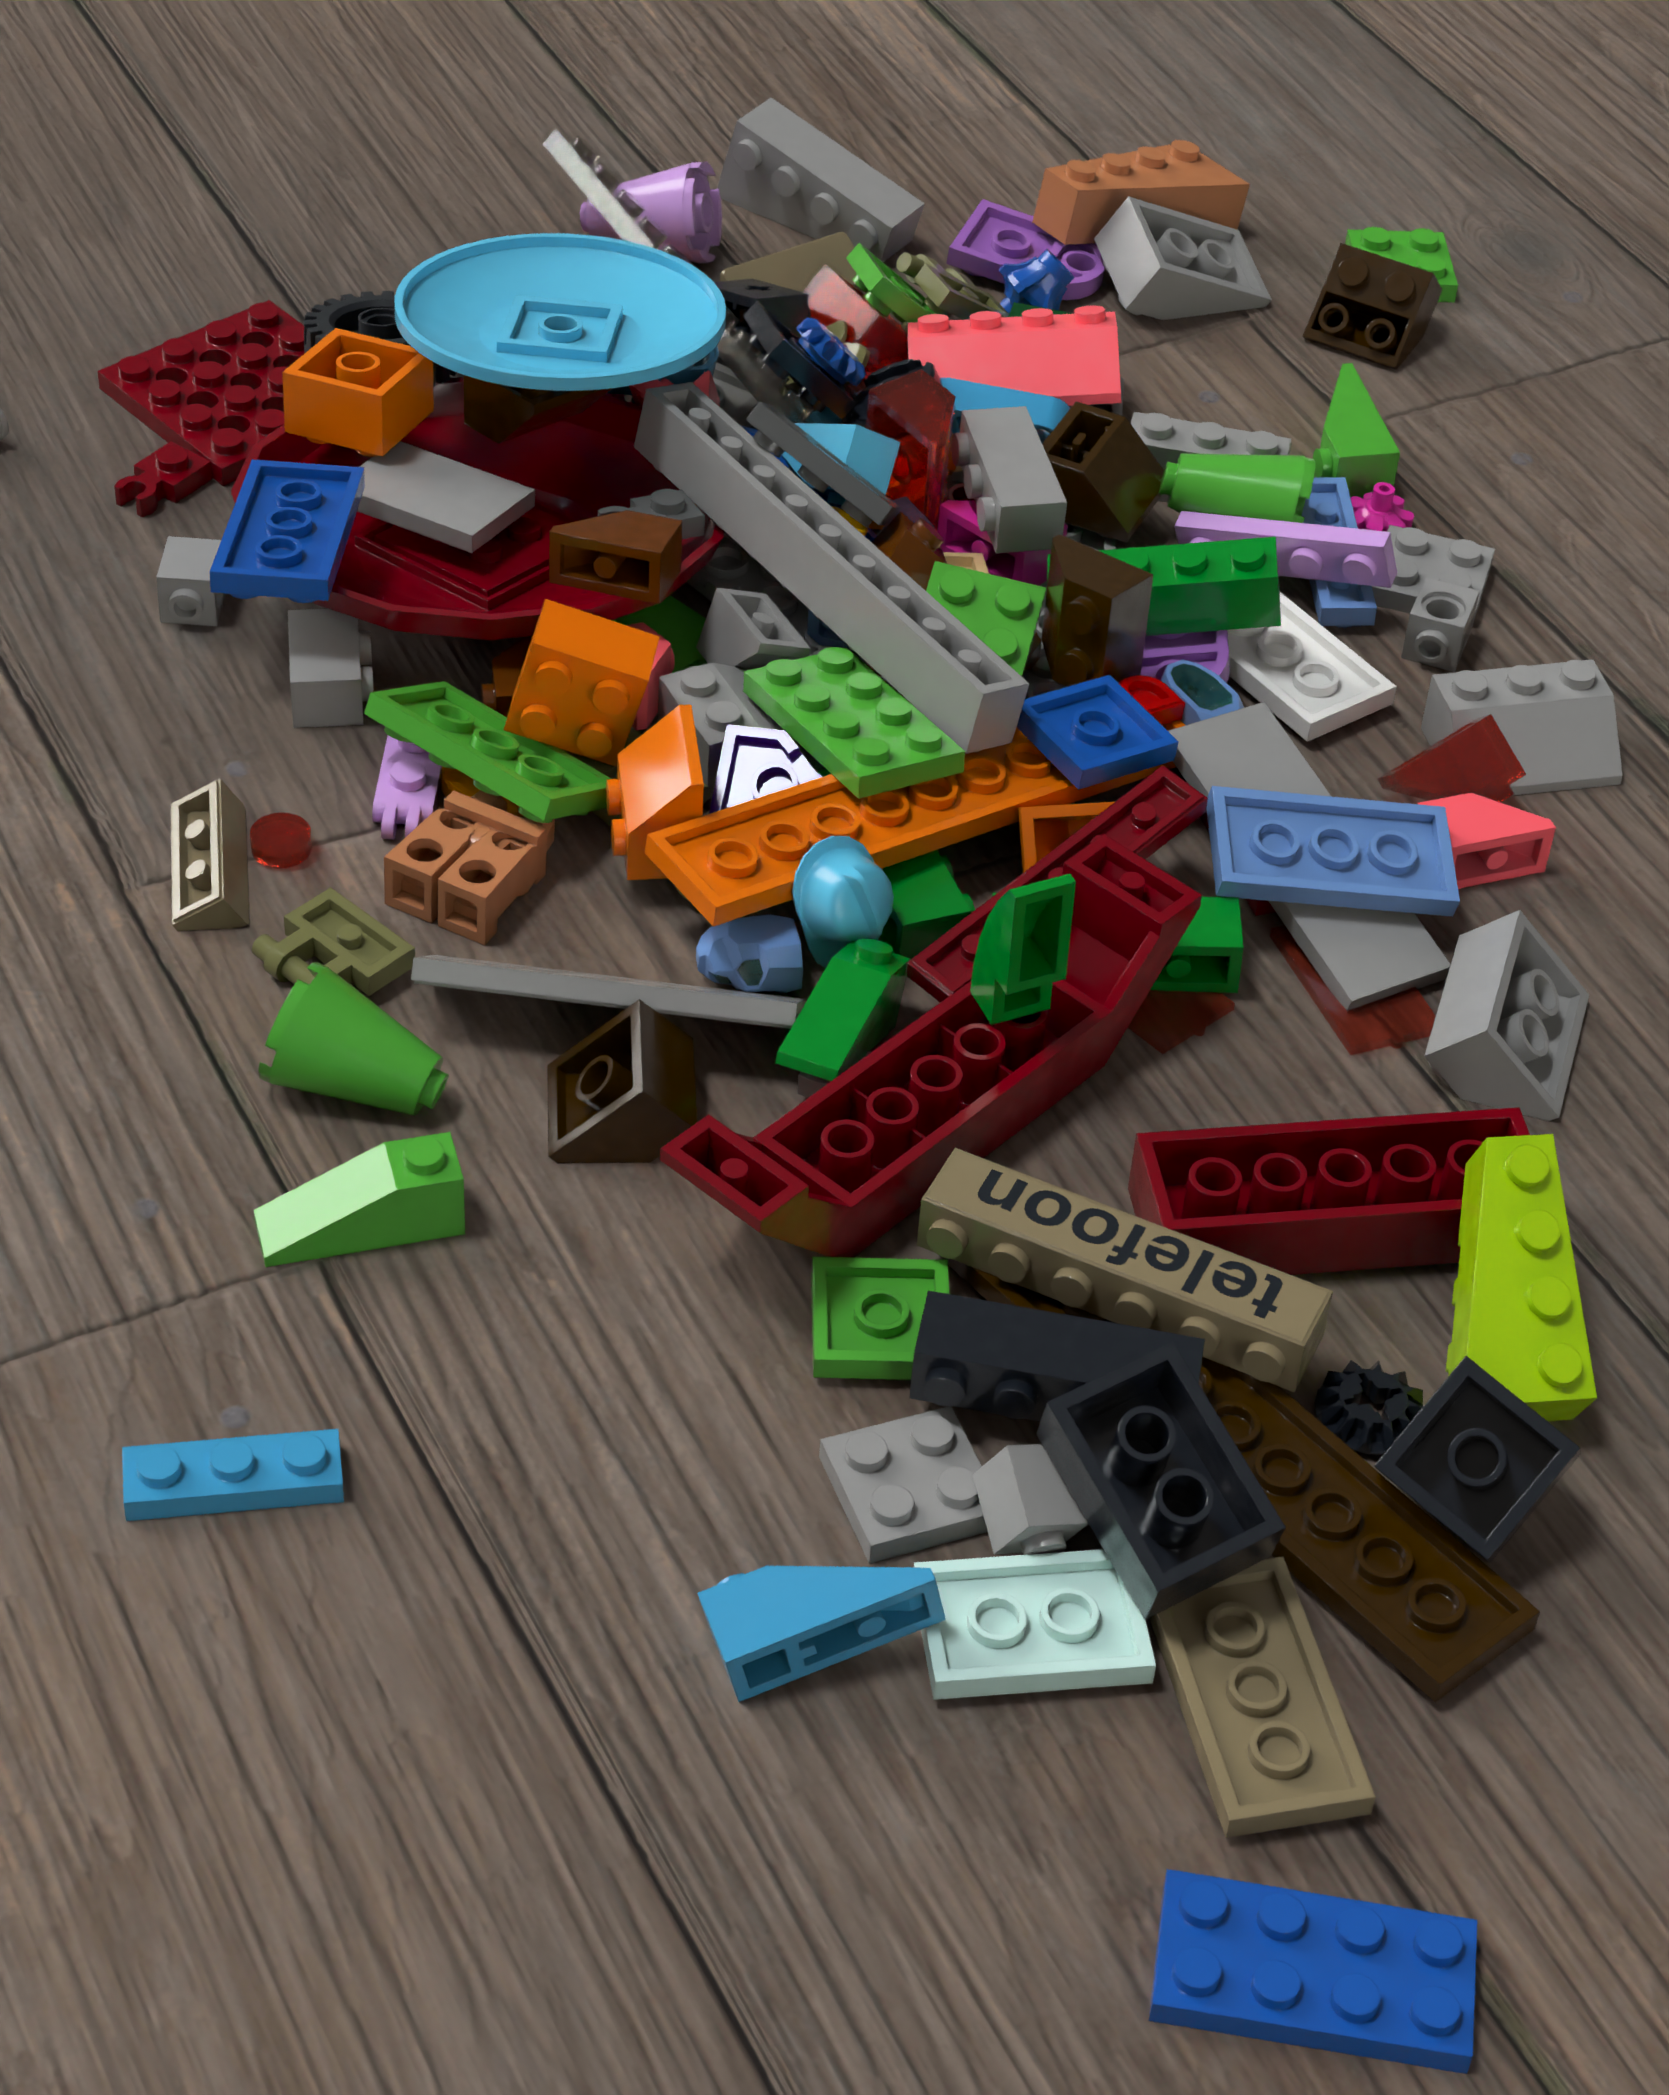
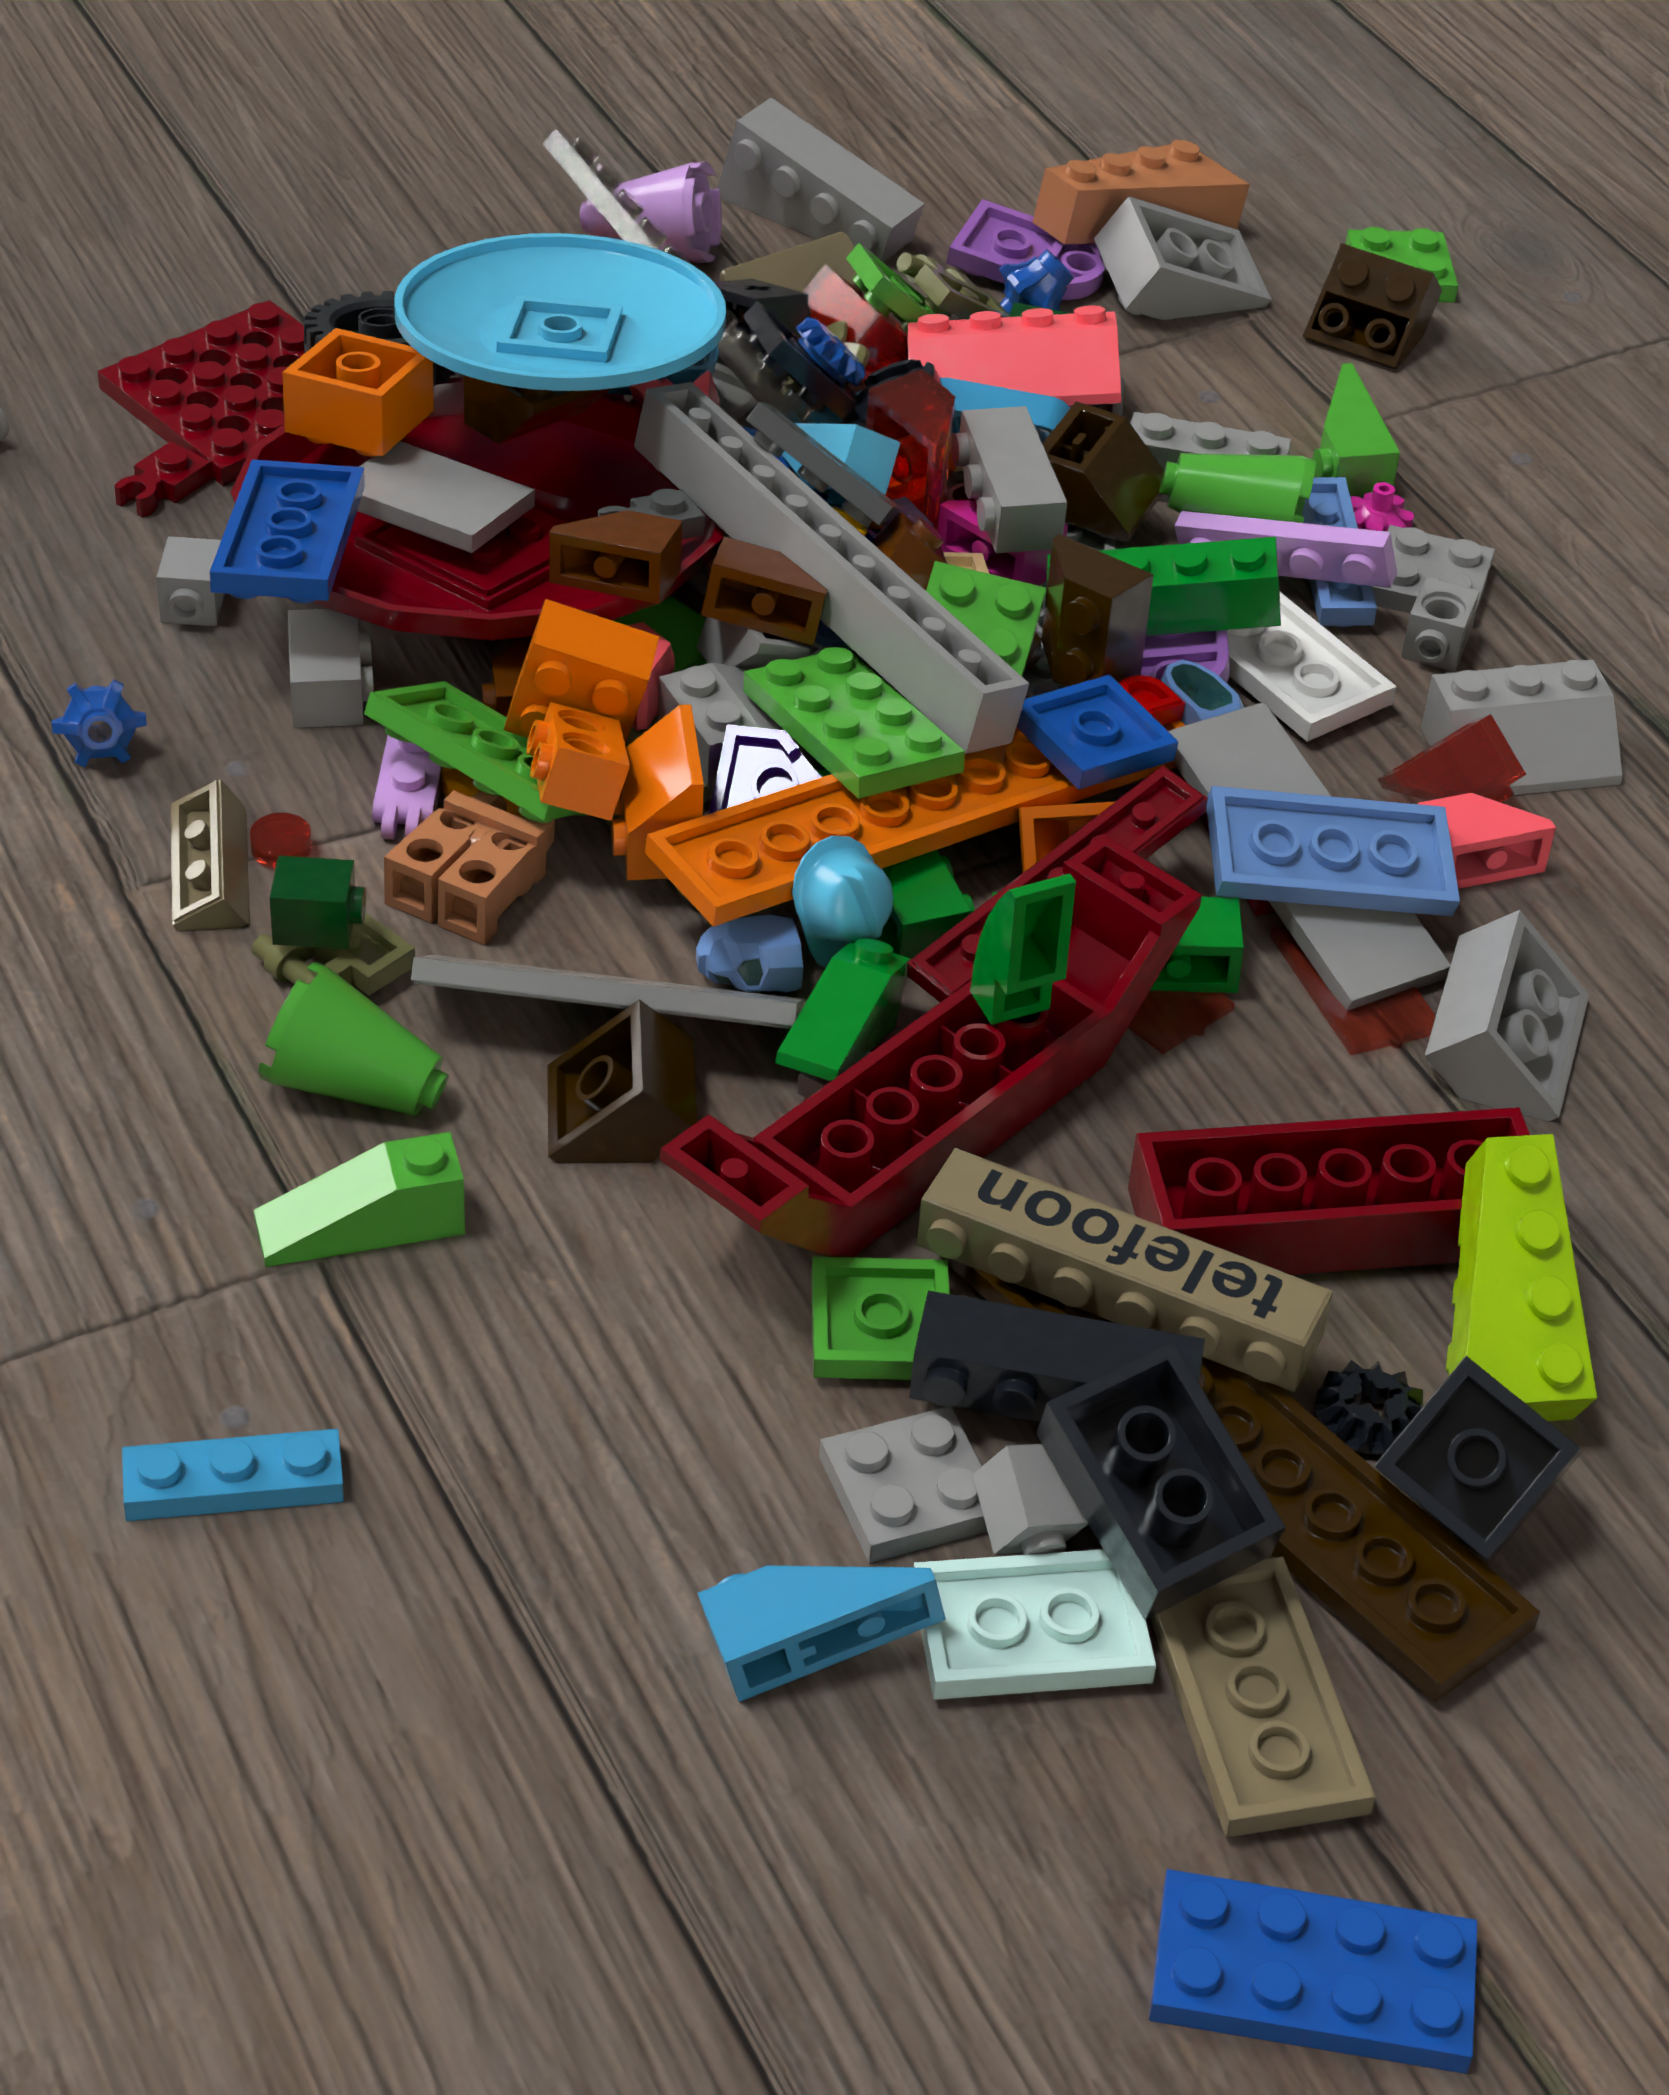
(107, 738): none -> blue rock
(315, 902): none -> dark green brick
(578, 760): none -> orange brick
(763, 592): none -> reddish brown slope

